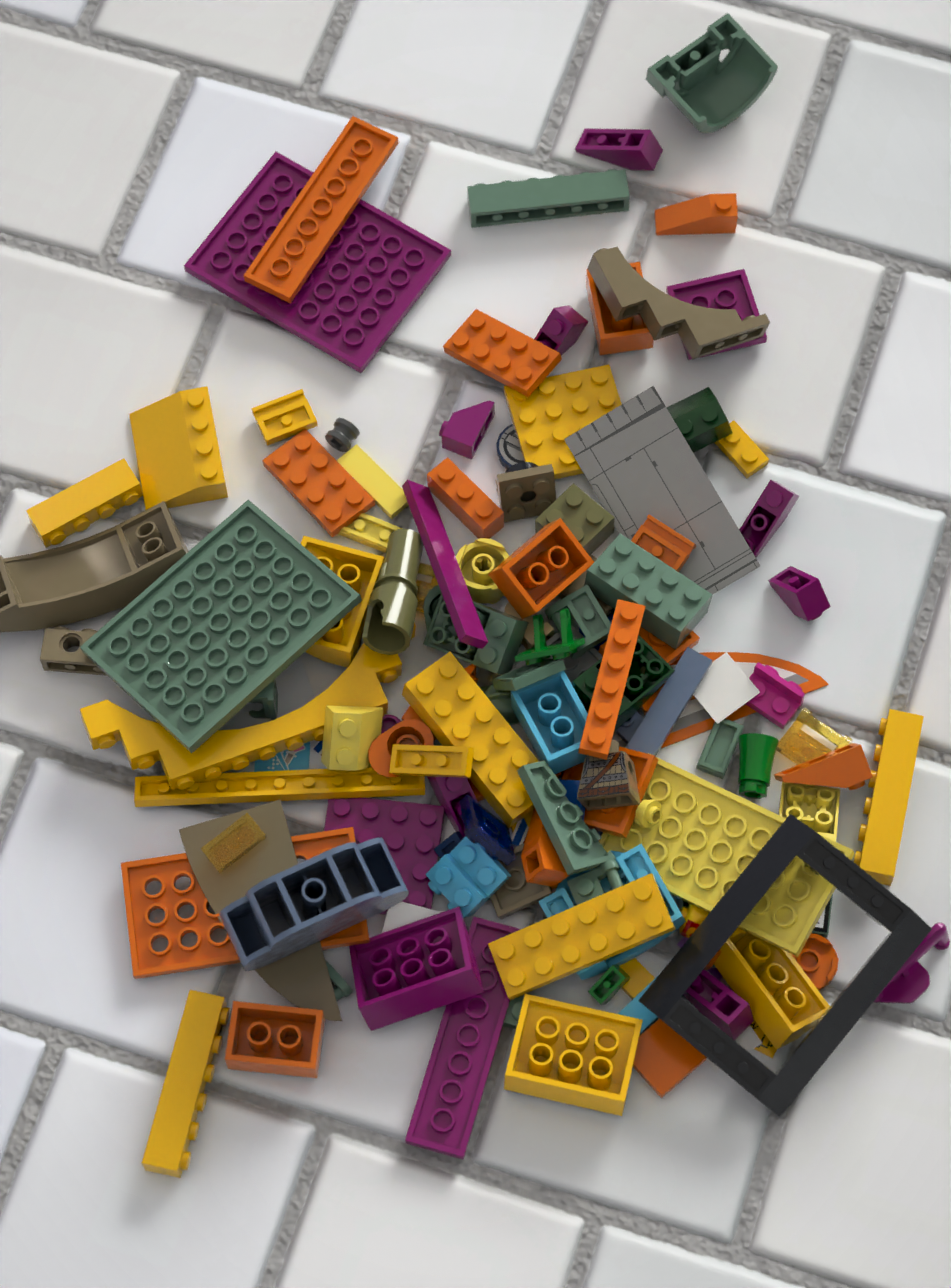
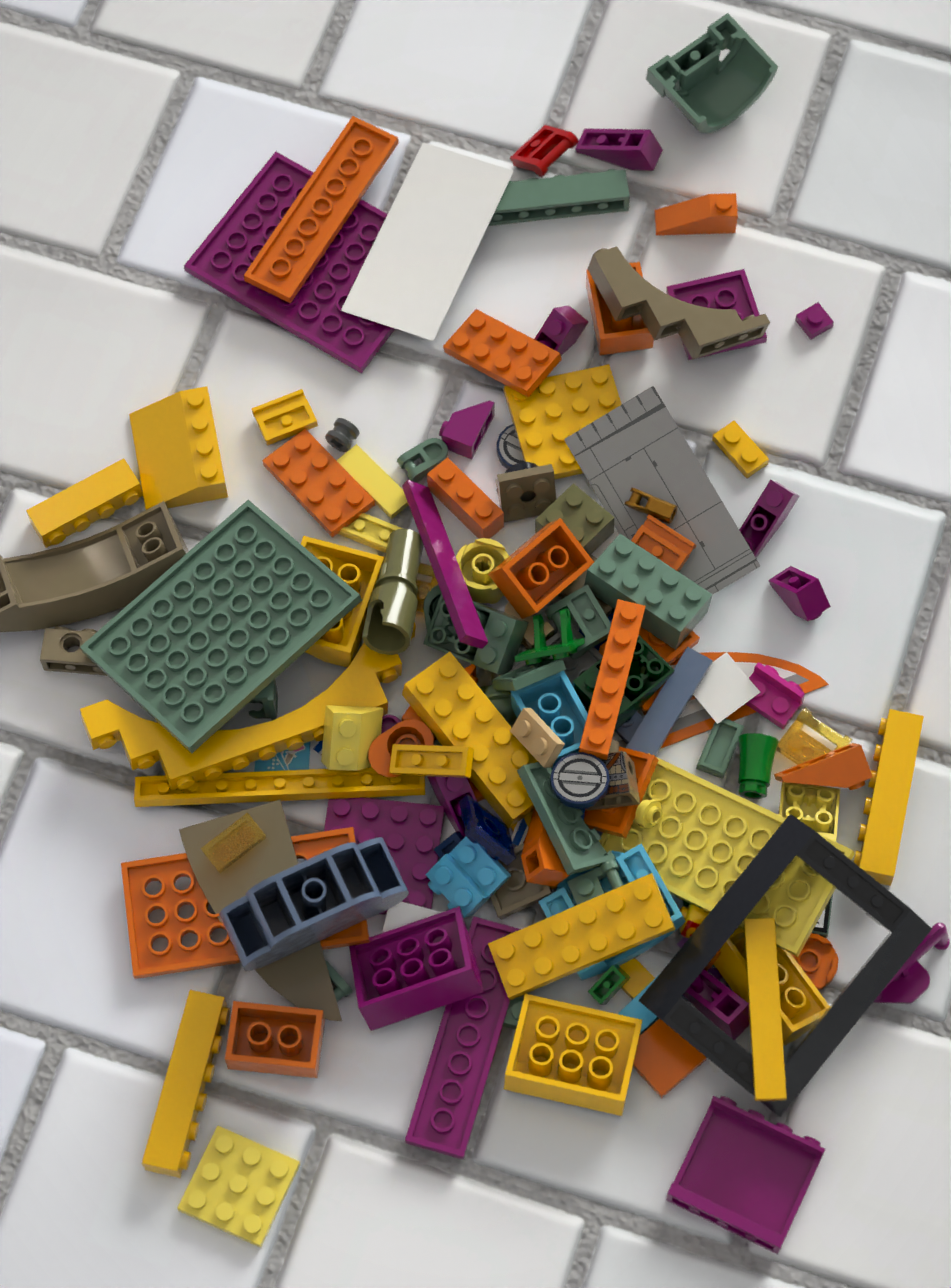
(239, 1186): none -> light yellow plate
(427, 241): none -> white sticker
(430, 452): none -> sand green plate
(537, 737): none -> tan plate
(543, 149): none -> red plate
(580, 780): none -> tile
(655, 507): none -> pearl gold bar
(700, 419): dark green slope -> none
(746, 1173): none -> magenta panel
(764, 1009): none -> yellow tile
(814, 320): none -> magenta plate

